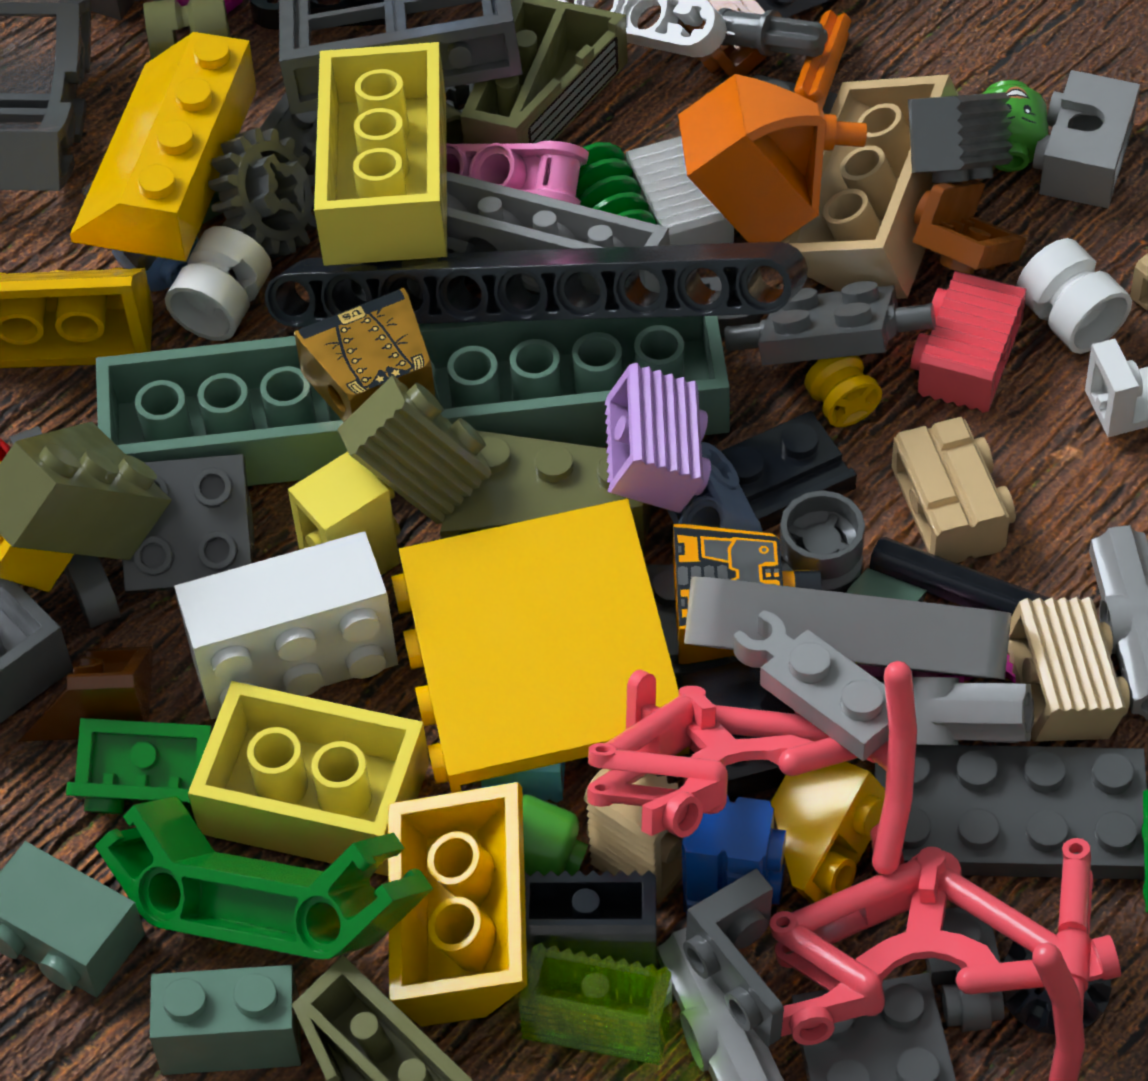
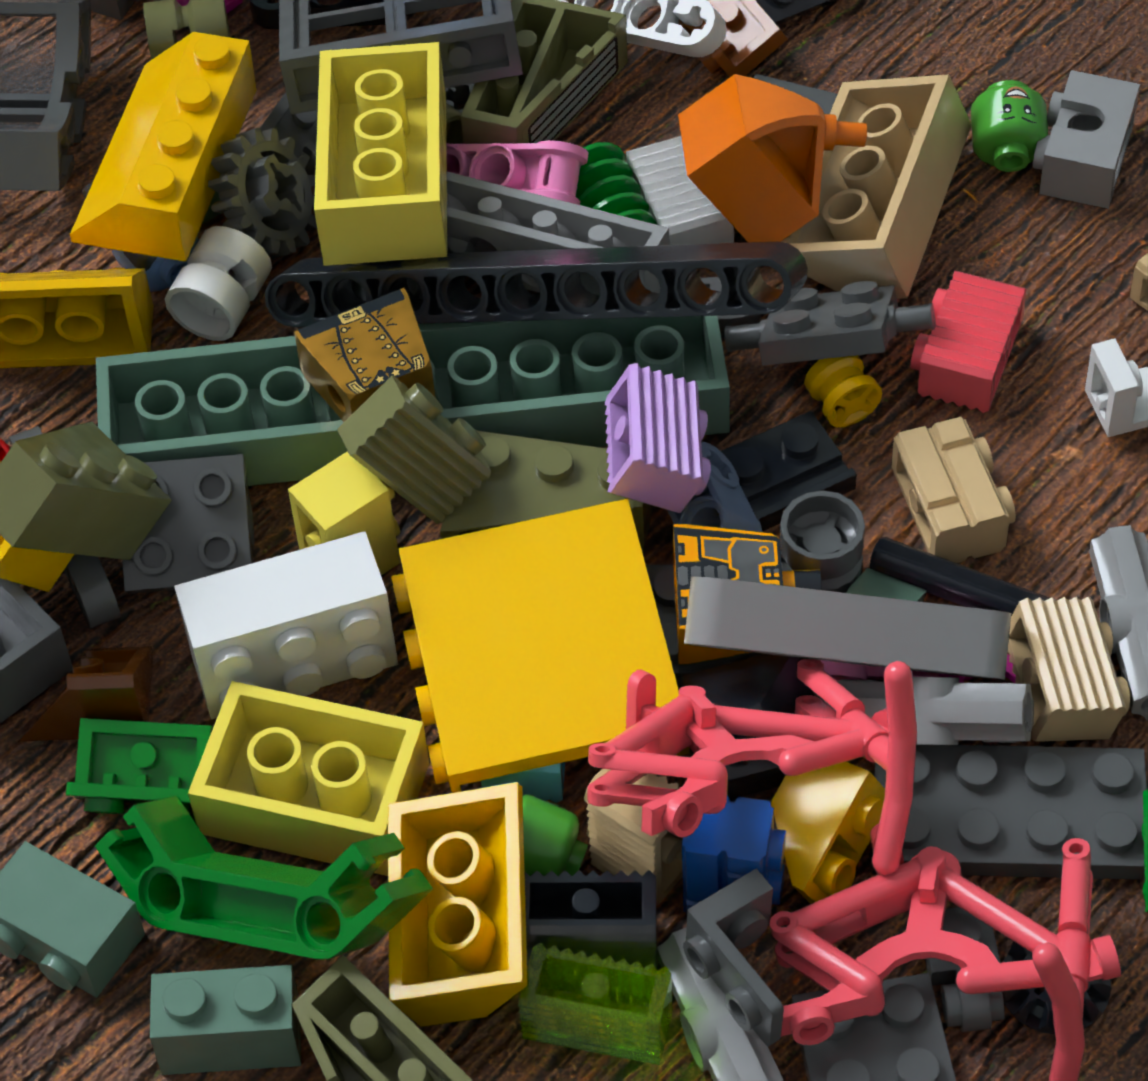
(773, 33): dark grey axle -> none
(818, 684): light grey plate -> none
(819, 71): orange axle -> none
(959, 136): dark grey brick -> none
(965, 242): dark orange bracket -> none
(1072, 297): white wheel -> none

